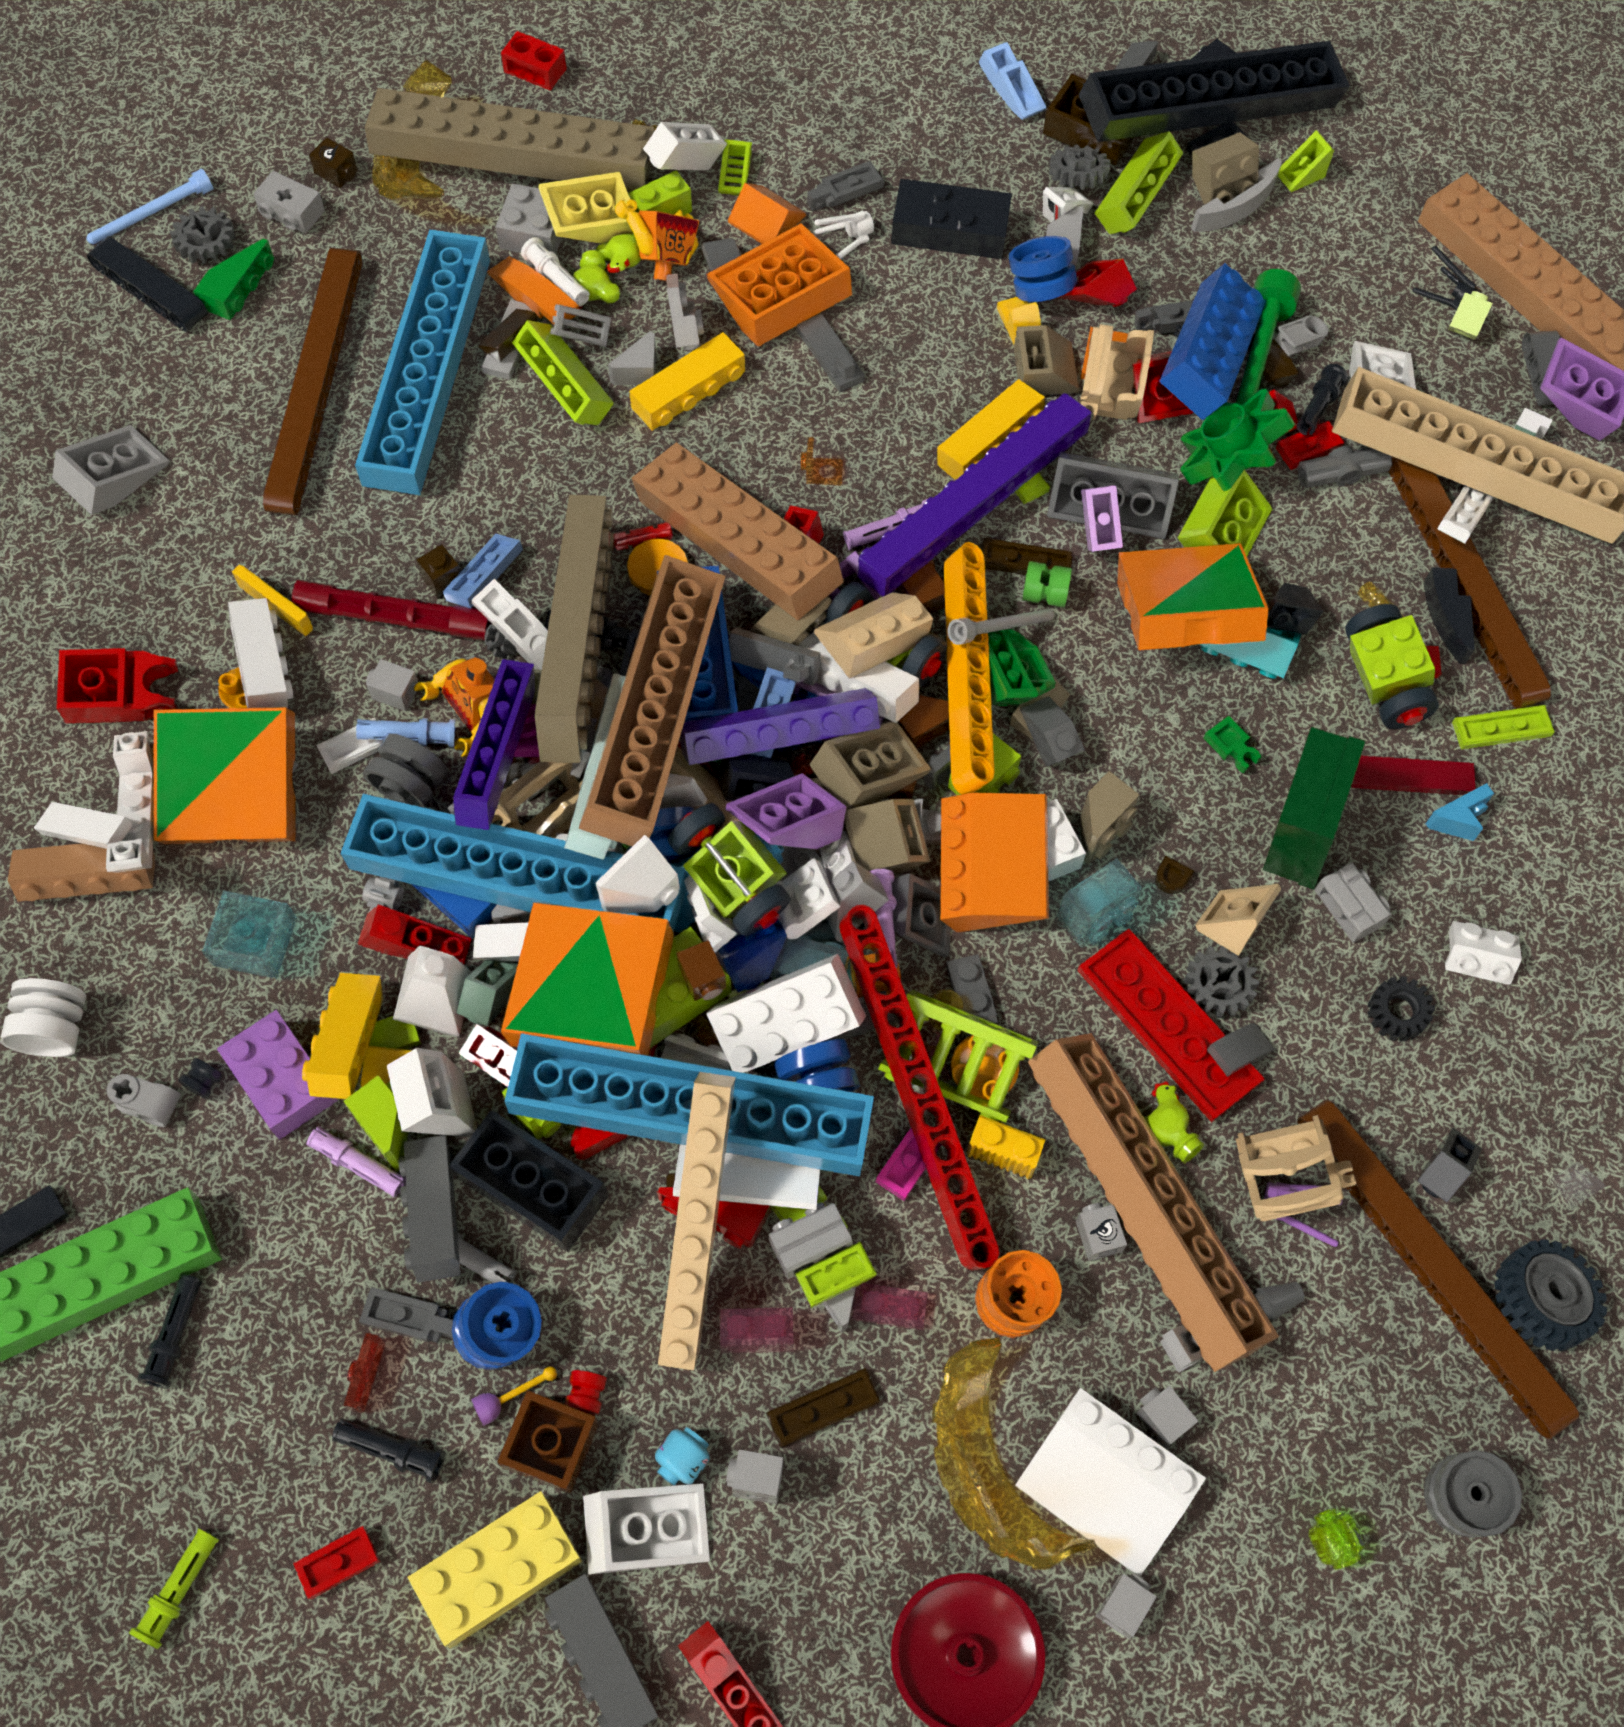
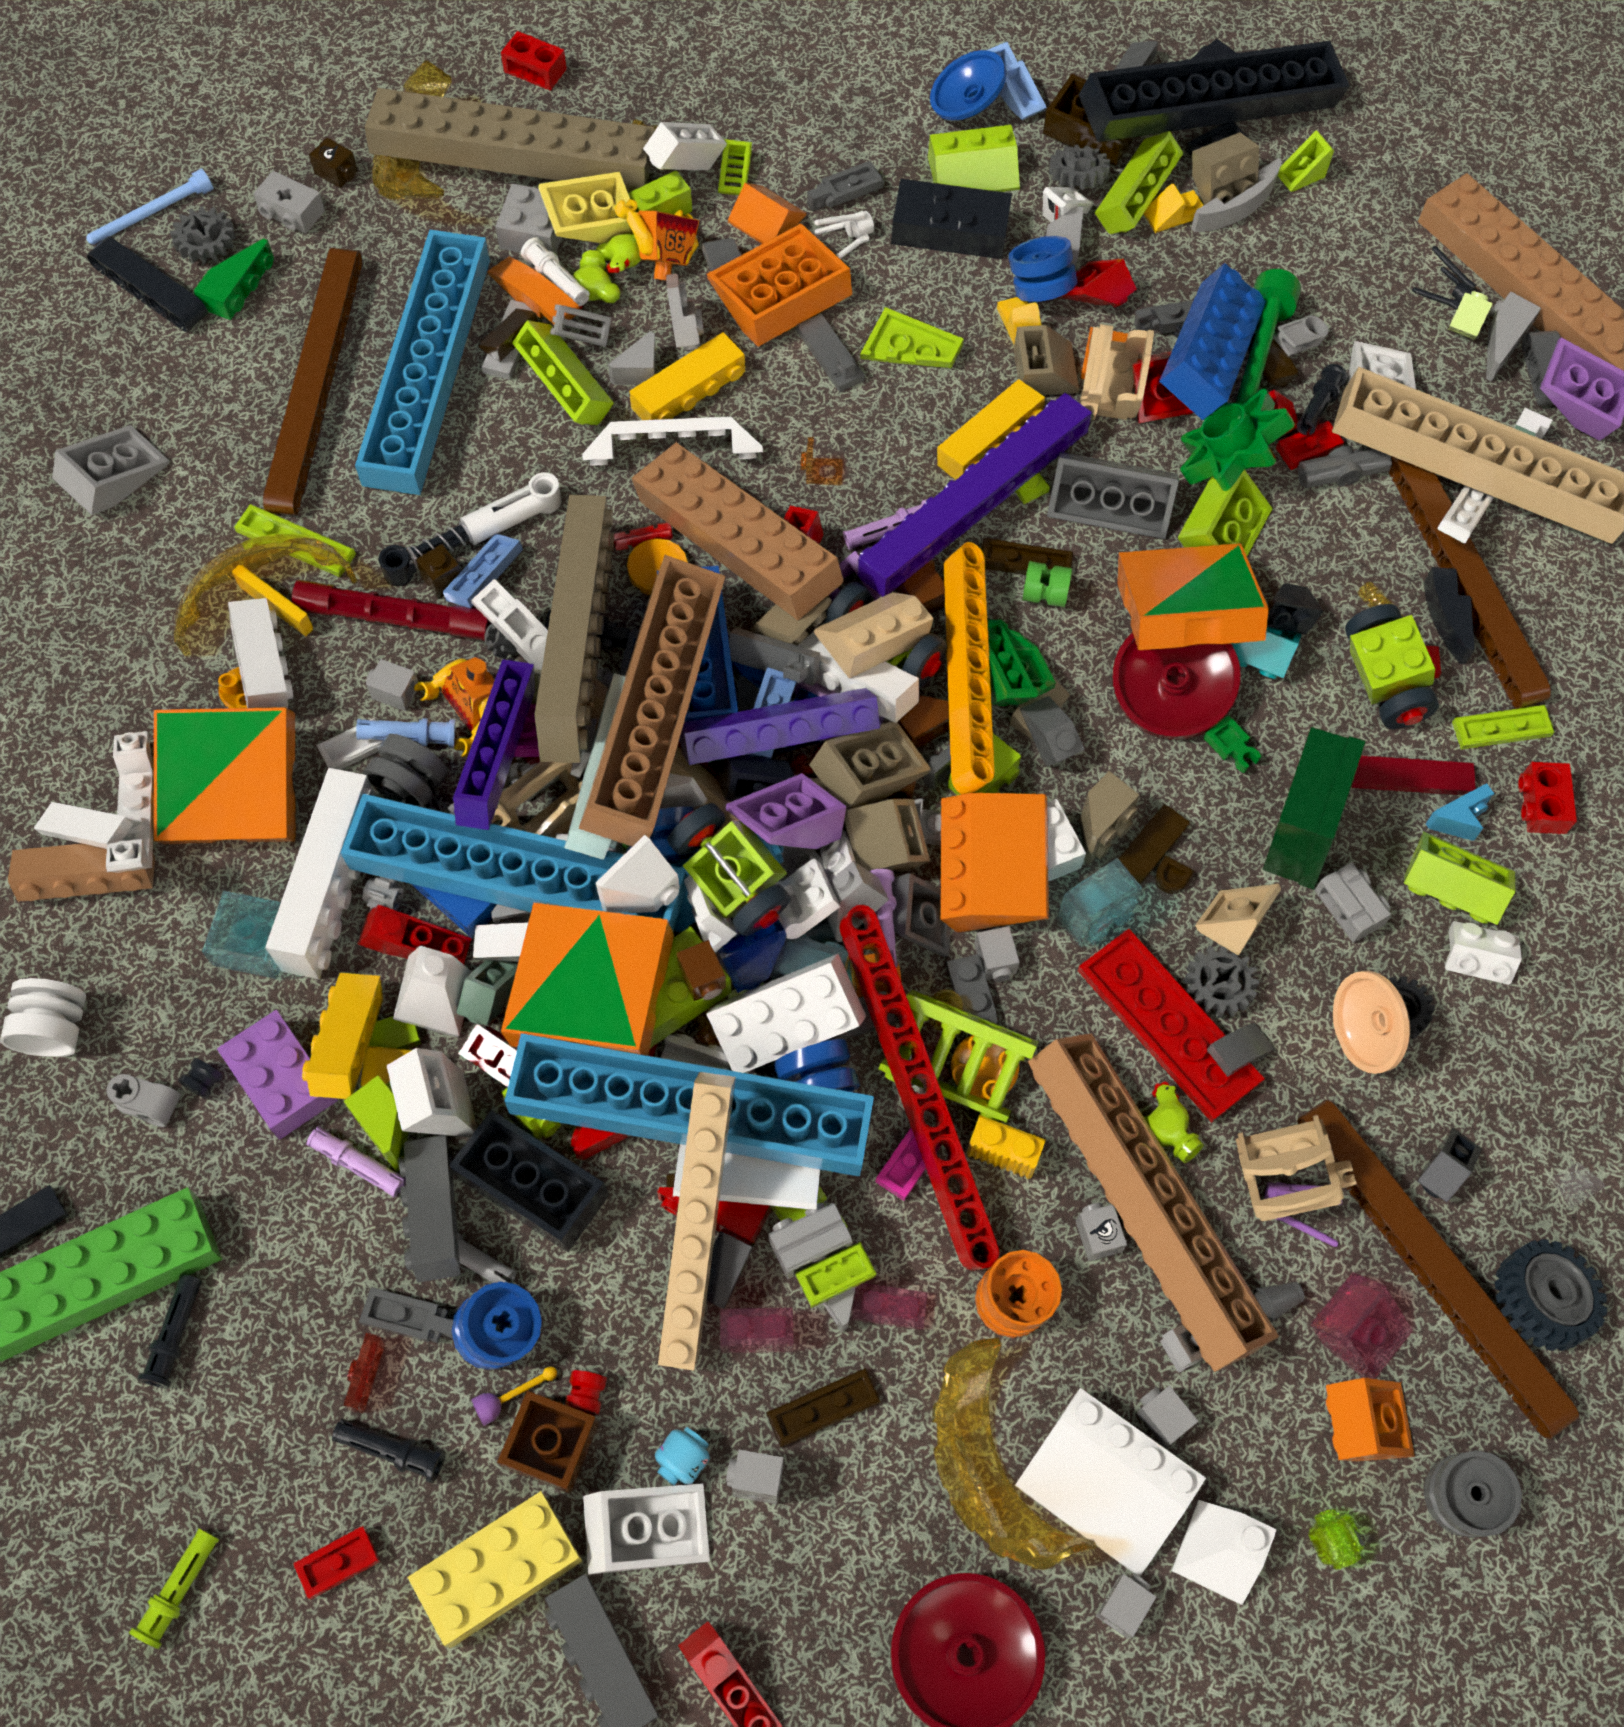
(111, 685): red brick -> none
(252, 555): none -> clear yellow windscreen
(258, 523): none -> lime tile
(319, 880): none -> white brick
(476, 526): none -> piece
(603, 448): none -> white slope
(727, 1264): none -> black tile
(911, 342): none -> lime wing
(964, 630): light grey piece -> none
(968, 85): none -> blue dish
(976, 158): none -> lime slope
(997, 953): none -> light grey brick
(1102, 518): lavender brick -> none
(1153, 842): none -> dark brown tile
(1172, 209): none -> yellow slope
(1176, 689): none -> dark red dish
(1223, 1550): none -> white slope
(1362, 1325): none -> clear pink slope
(1369, 1420): none -> orange slope
(1371, 1022): none -> light nougat dish
(1460, 879): none -> lime slope
(1509, 324): none -> light grey slope
(1555, 799): none -> red brick

